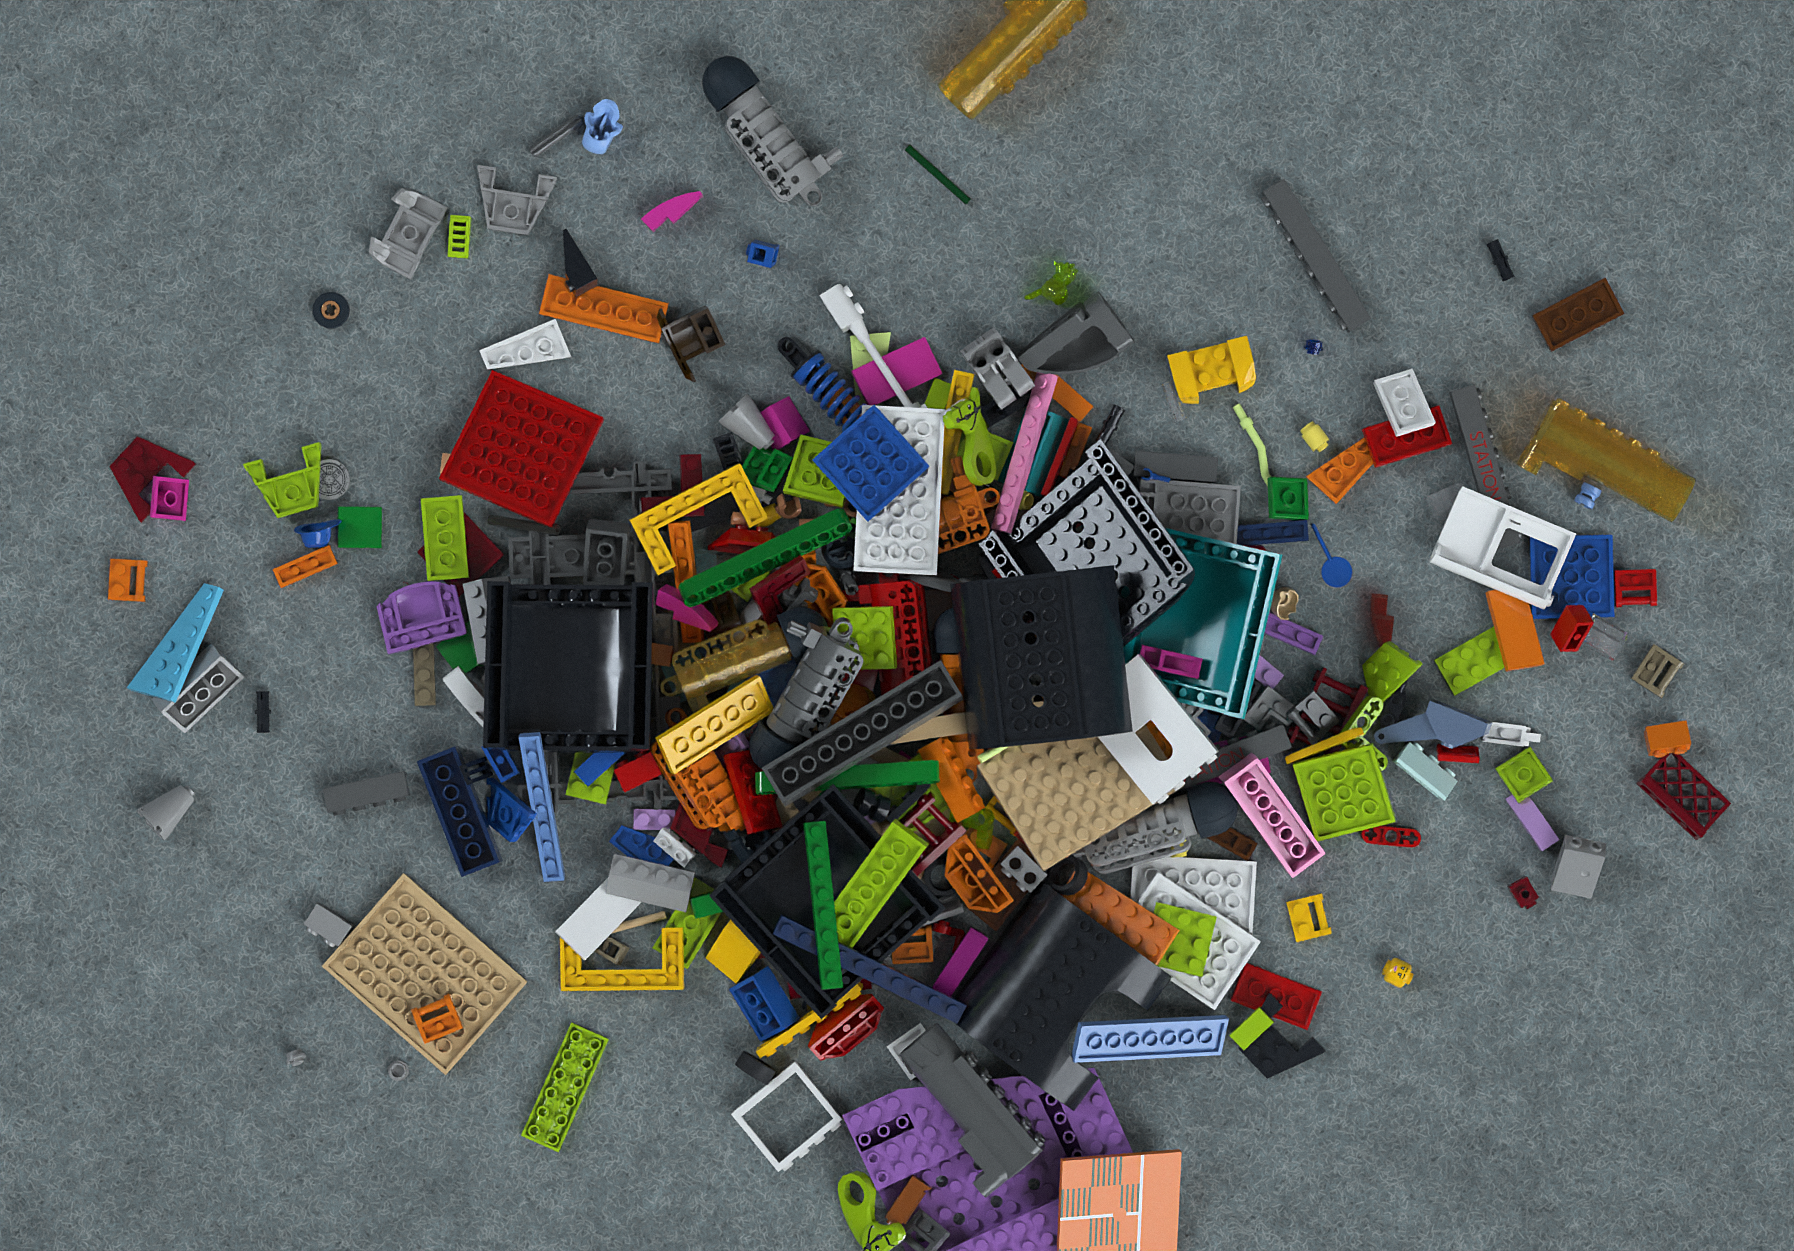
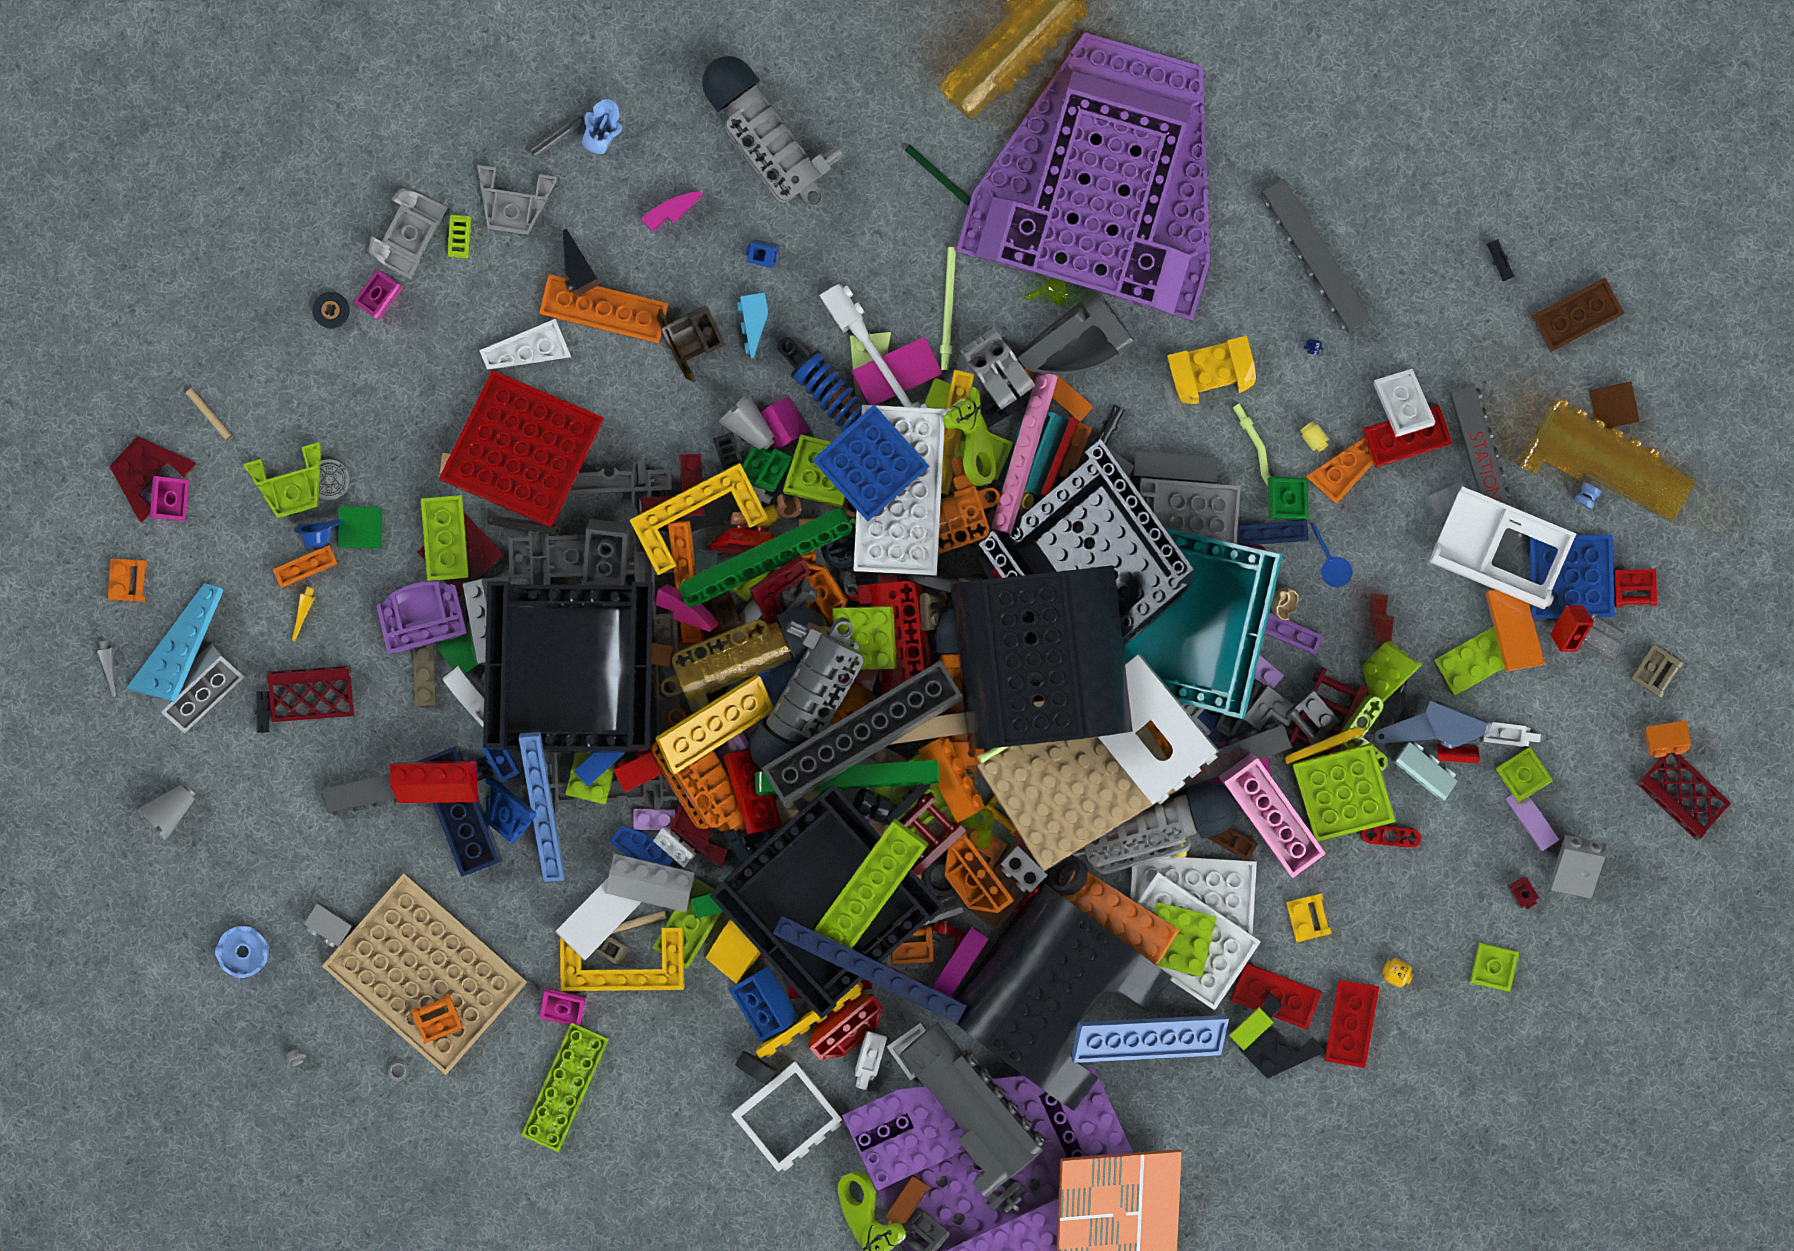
(106, 659): none -> light grey piece
(208, 413): none -> tan bar
(228, 956): none -> light blue plate
(305, 603): none -> yellow piece
(308, 676): none -> dark red fence
(378, 294): none -> dark pink slope
(434, 781): none -> red slope
(562, 1006): none -> dark pink slope
(755, 316): none -> medium azure slope
(823, 905): green plate -> none
(869, 1058): none -> white hinge
(929, 616): none -> dark tan plate
(946, 348): none -> yellowish green bar
(1005, 1200): none -> dark grey hips
(1034, 184): none -> medium lavender wing
(1035, 891): none -> red hinge
(1155, 477): blue hand -> none
(1172, 661): dark pink slope -> none
(1351, 1023): none -> red plate
(1494, 967): none -> lime tile
(1615, 404): none -> reddish brown slope

